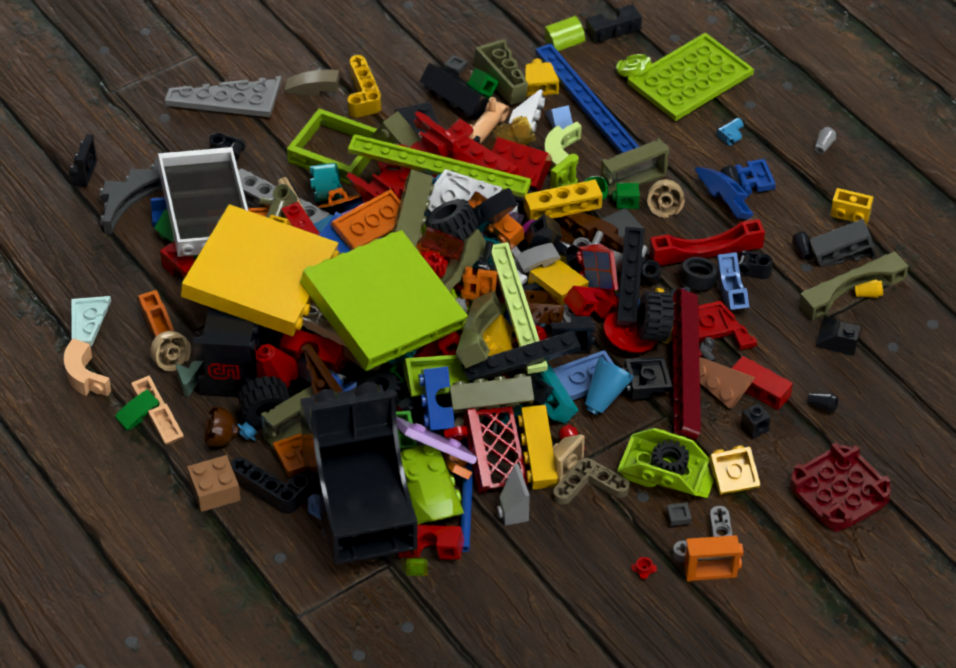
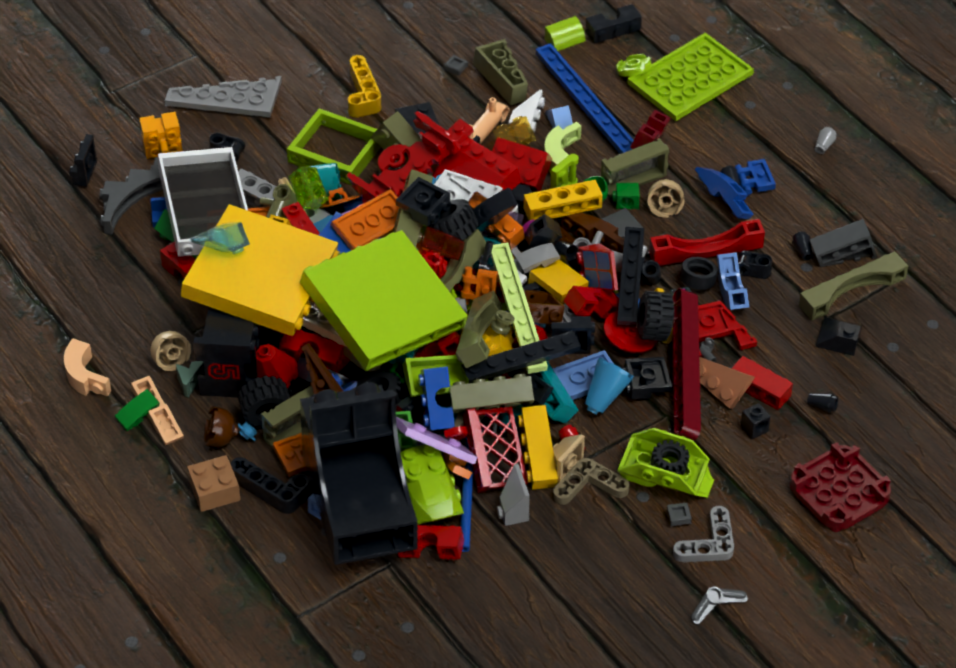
(88, 317): light aqua wing -> none
(155, 313): orange slope -> none
(160, 134): none -> light orange brick
(224, 238): none -> clear light blue slope
(308, 187): none -> clear neon green brick
(313, 82): dark tan slope -> none
(417, 567): clear neon green slope -> none
(424, 201): none -> black plate
(435, 164): lime plate -> none
(454, 89): black slope -> none
(483, 82): green brick -> none
(502, 322): none -> olive wheel
(541, 77): yellow torso -> none
(641, 563): red plate -> none
(651, 130): none -> dark red arch
(708, 548): orange window -> none
(715, 596): none -> piece
(729, 133): dark azure piece -> none
(734, 470): yellow plate -> none
(851, 206): yellow brick -> none
(869, 289): yellow cone -> none

